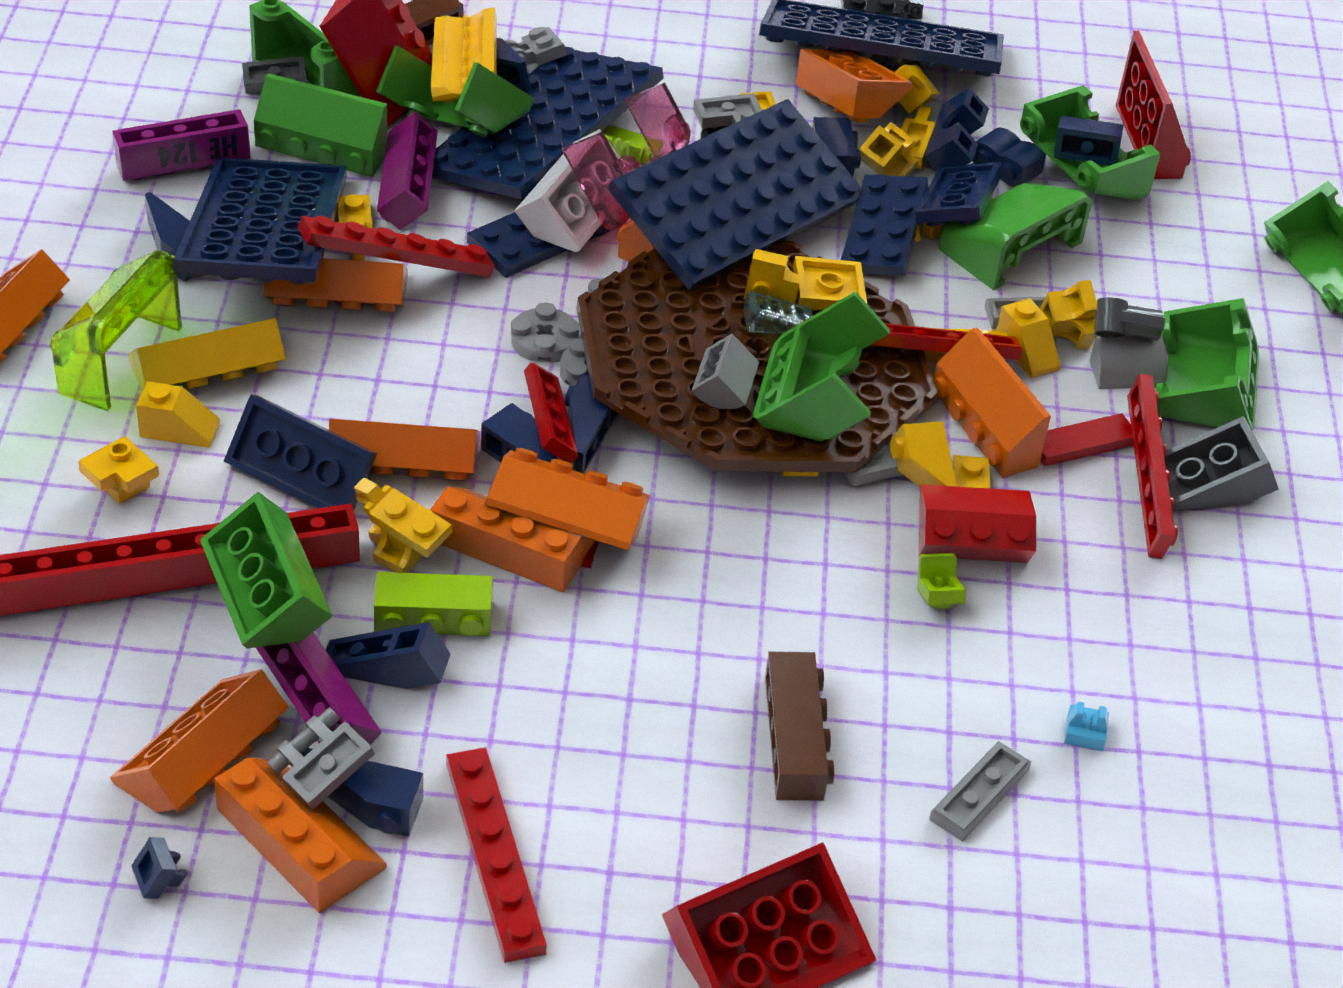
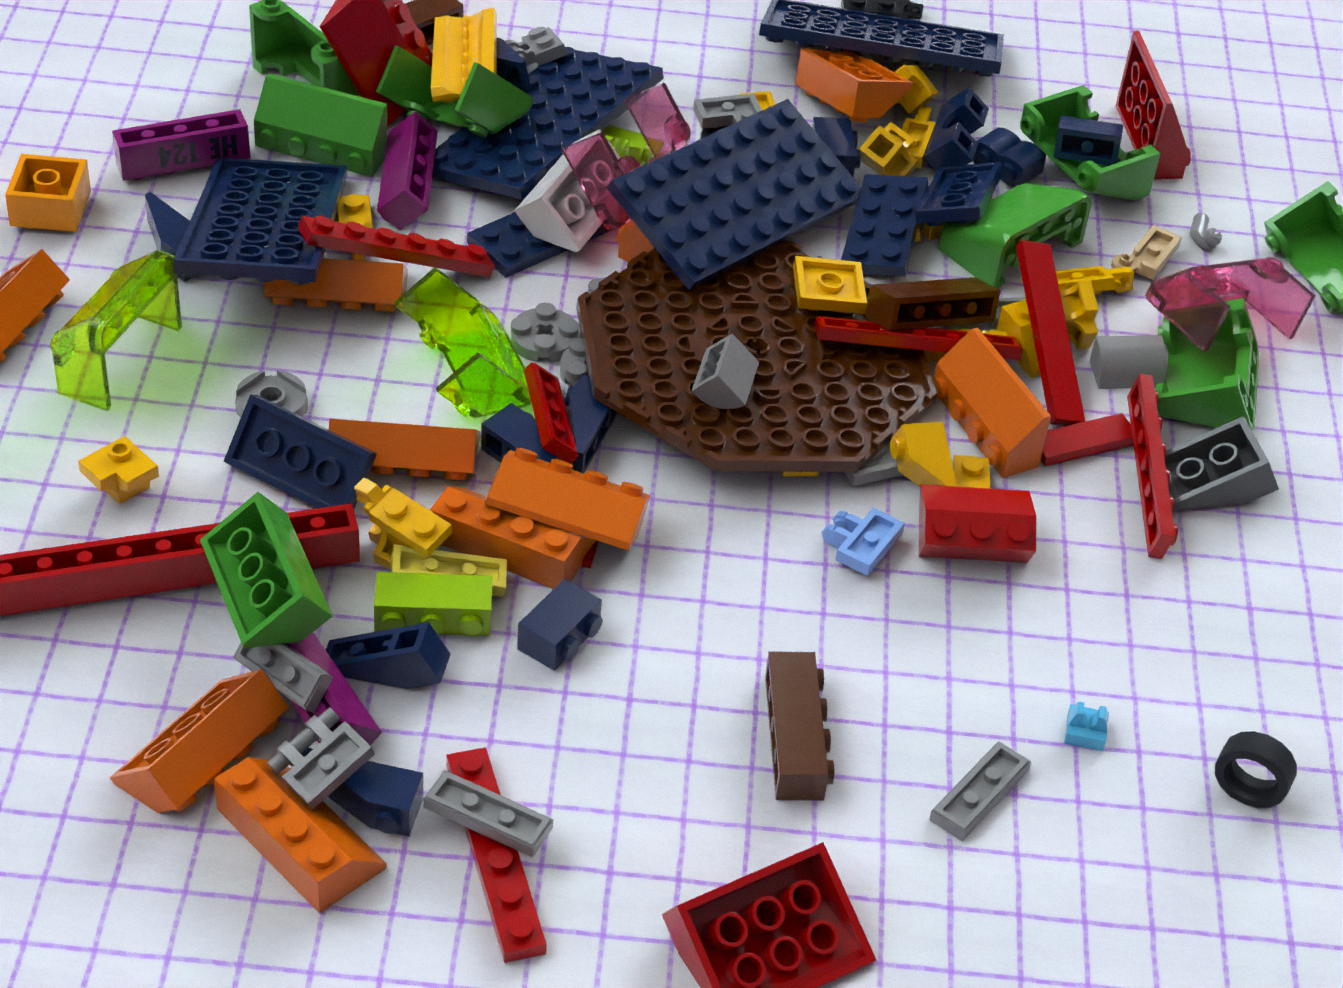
(48, 192): none -> light orange brick
(157, 868): dark blue tile -> none
(175, 416): yellow slope -> none
(210, 355): yellow slope -> none
(255, 72): dark grey plate -> none
(284, 387): none -> light grey plate
(288, 672): none -> light grey tile
(444, 562): none -> light yellow plate
(474, 343): none -> clear neon green windscreen
(488, 813): none -> light grey tile
(559, 625): none -> dark blue brick
(772, 276): yellow brick -> none
(772, 314): clear light blue slope -> none
(802, 379): bright green windscreen -> none
(862, 541): none -> light blue hinge
(932, 303): none -> reddish brown brick
(938, 580): lime bracket -> none
(1050, 333): none -> red tile
(1102, 279): none -> yellow hinge
(1118, 319): dark grey piece -> none
(1150, 253): none -> tan hinge
(1196, 297): none -> clear pink windscreen
(1205, 238): none -> light grey arm
(1265, 751): none -> black tyre

